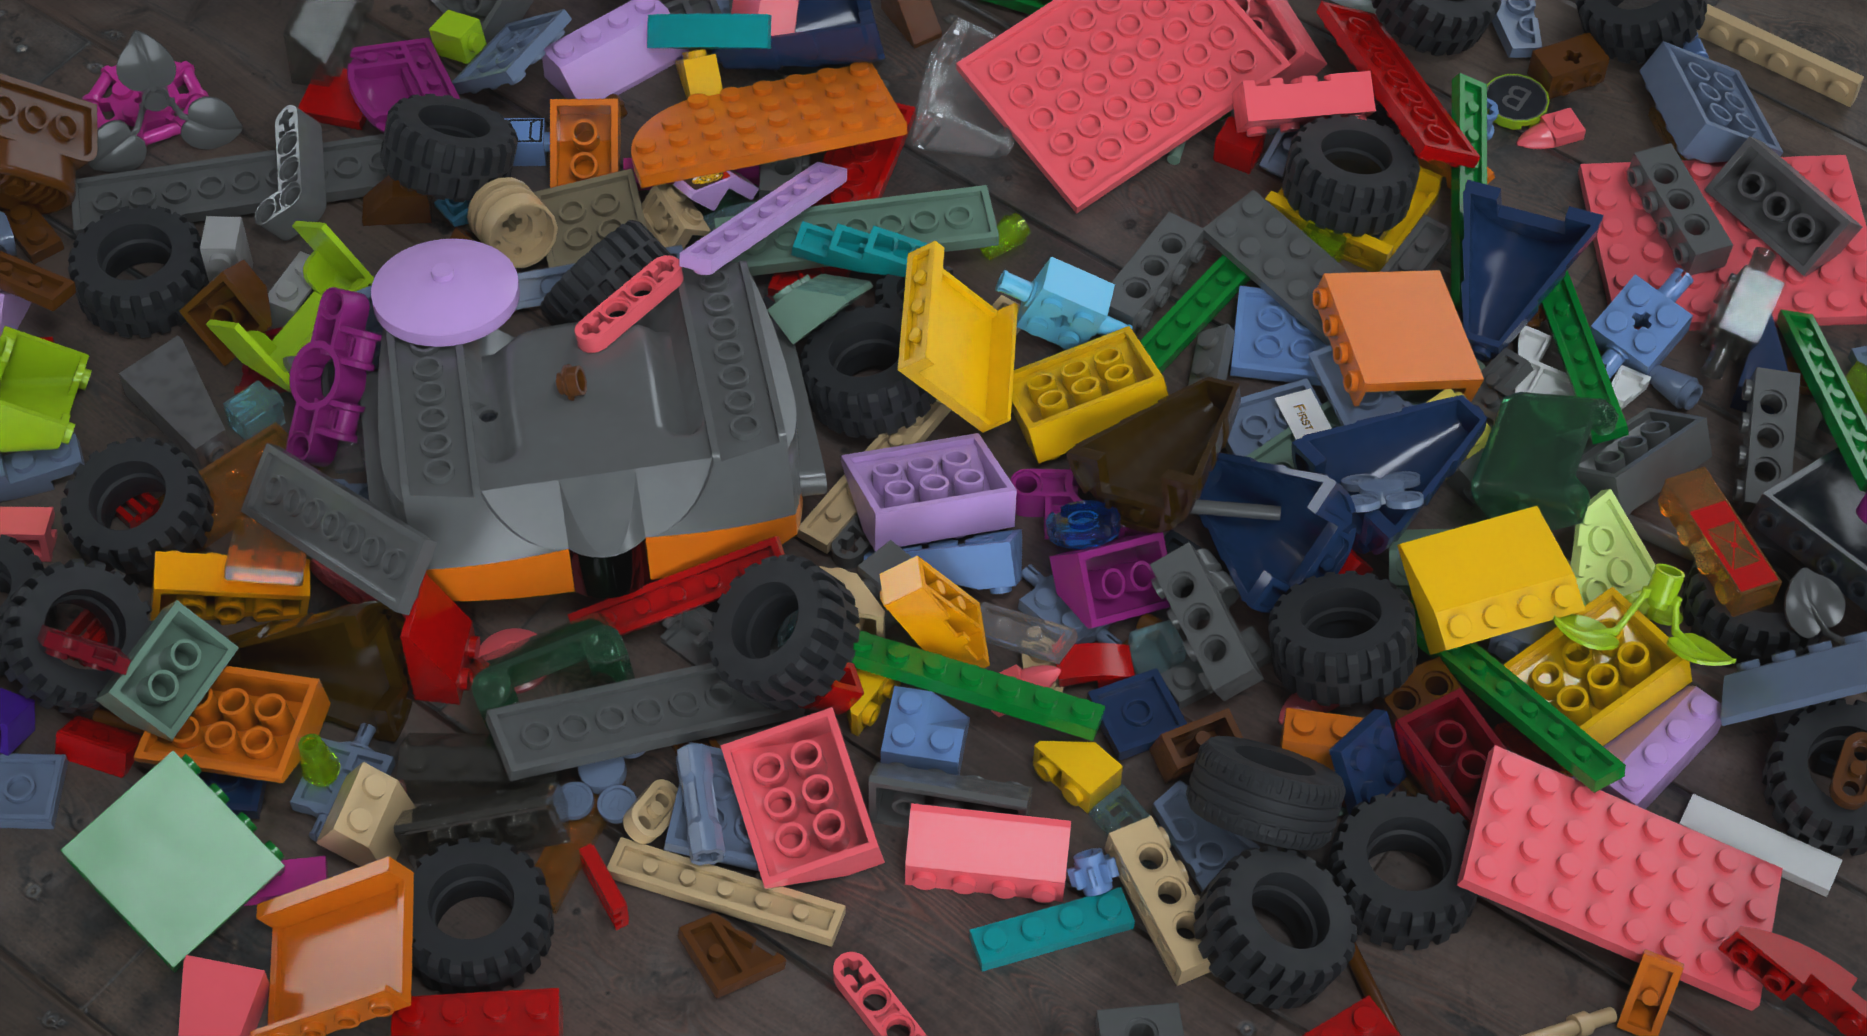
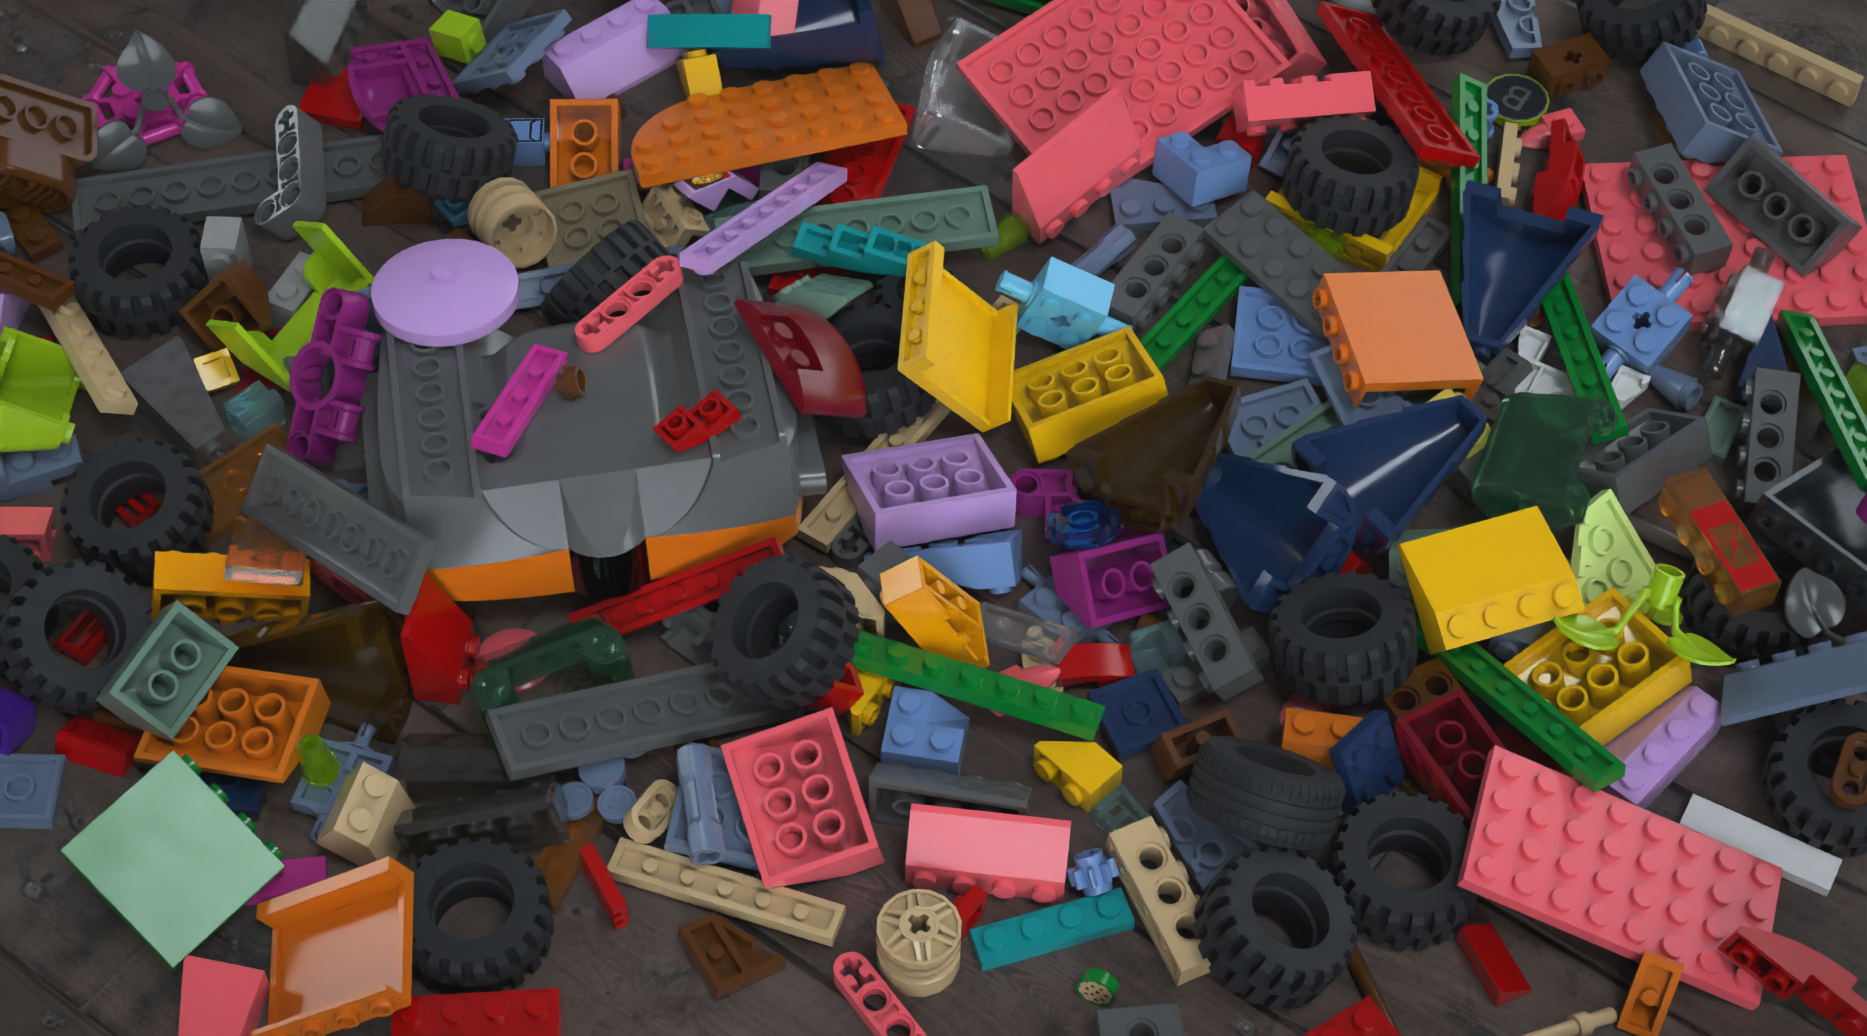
(90, 358): none -> tan plate
(93, 653): dark red wing -> none
(217, 370): none -> yellow plate
(519, 401): none -> dark pink tile
(691, 428): none -> red slope
(807, 357): none -> dark red slope
(918, 942): none -> tan wheel
(970, 908): none -> red plate
(1076, 167): none -> coral slope
(1097, 987): none -> tile
(1108, 250): none -> sand blue axle
(1144, 204): none -> sand blue wing
(1201, 172): none -> medium blue slope
(1236, 509): dark grey bar -> none
(1302, 413): white sticker -> none
(1382, 491): sand blue piece -> none
(1492, 963): none -> red slope
(1507, 169): none -> tan plate
(1563, 174): none -> red slope
(1723, 426): none -> sand green tile

